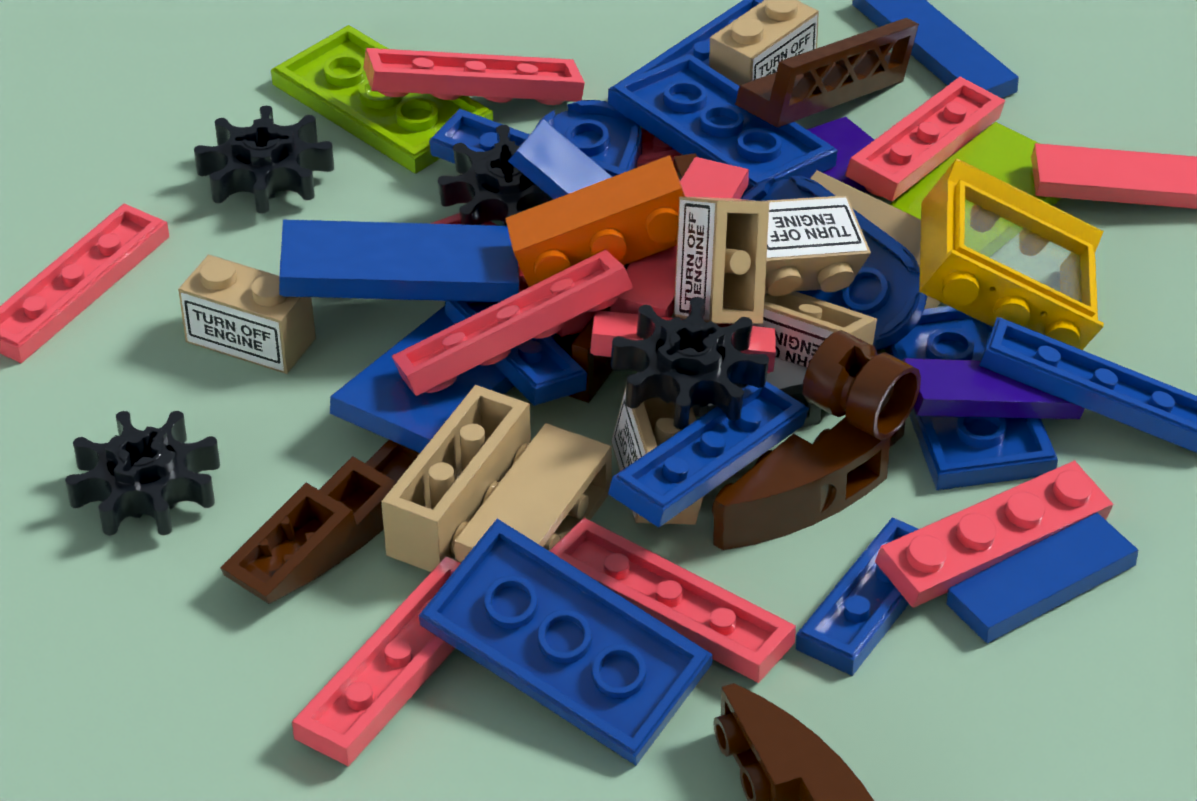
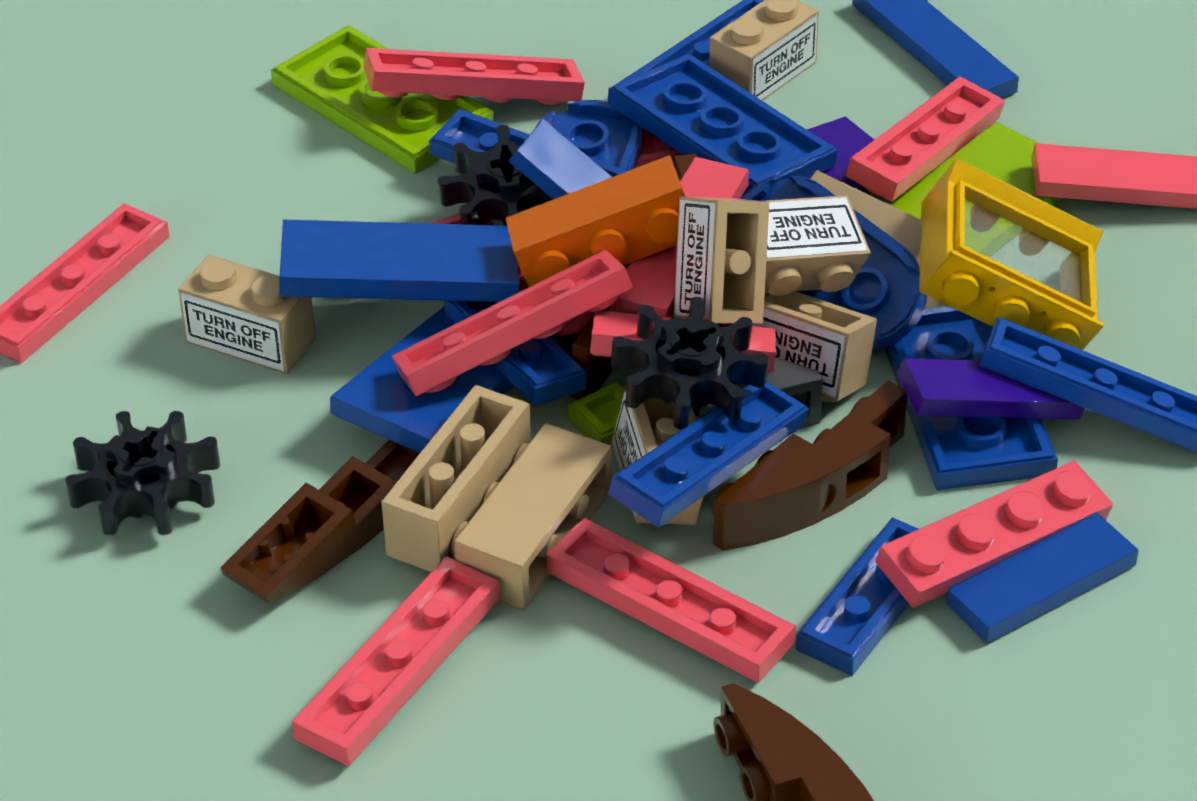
(264, 159): black gear -> none
(566, 641): blue tile -> none
(597, 413): none -> lime tile
(831, 74): reddish brown fence -> none
(865, 386): reddish brown wheel -> none

